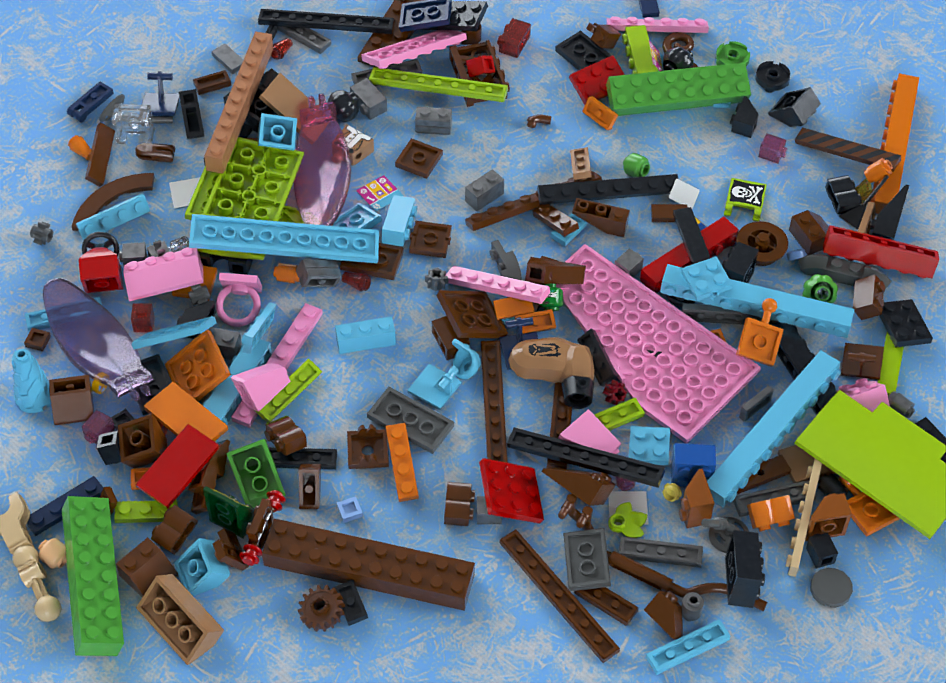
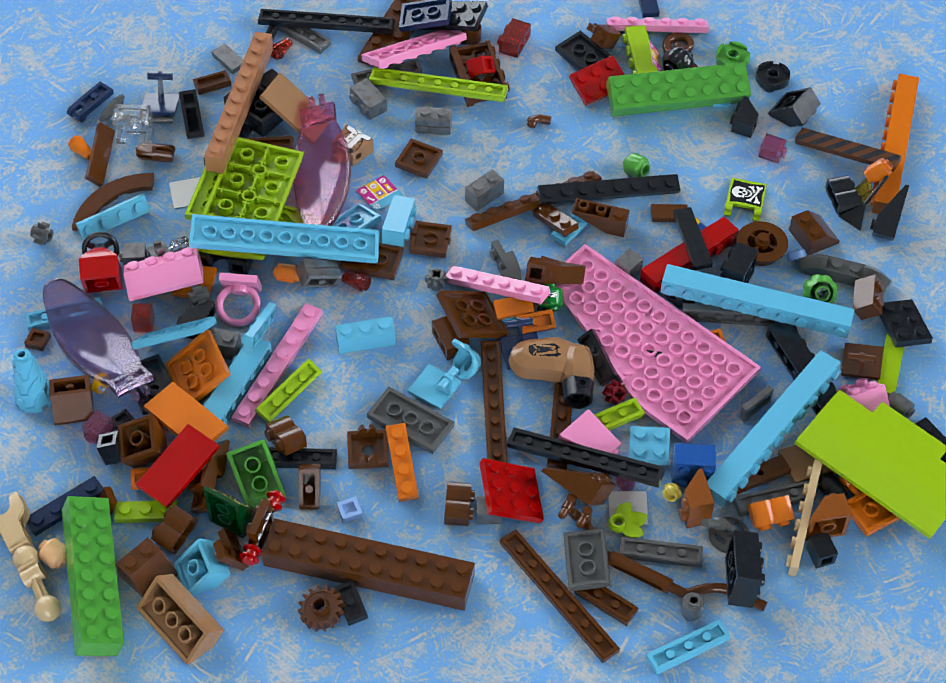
(260, 384): bright pink slope -> none
(277, 131): medium azure slope -> none
(345, 104): black plant -> none
(580, 163): medium nougat plate -> none
(600, 113): orange plate -> none
(666, 613): reddish brown slope -> none
(684, 193): white sticker -> none
(706, 278): medium azure plate -> none
(759, 338): orange plate -> none
(831, 587): dark grey tile -> none
(869, 214): medium nougat tile -> none
(880, 252): red brick -> none

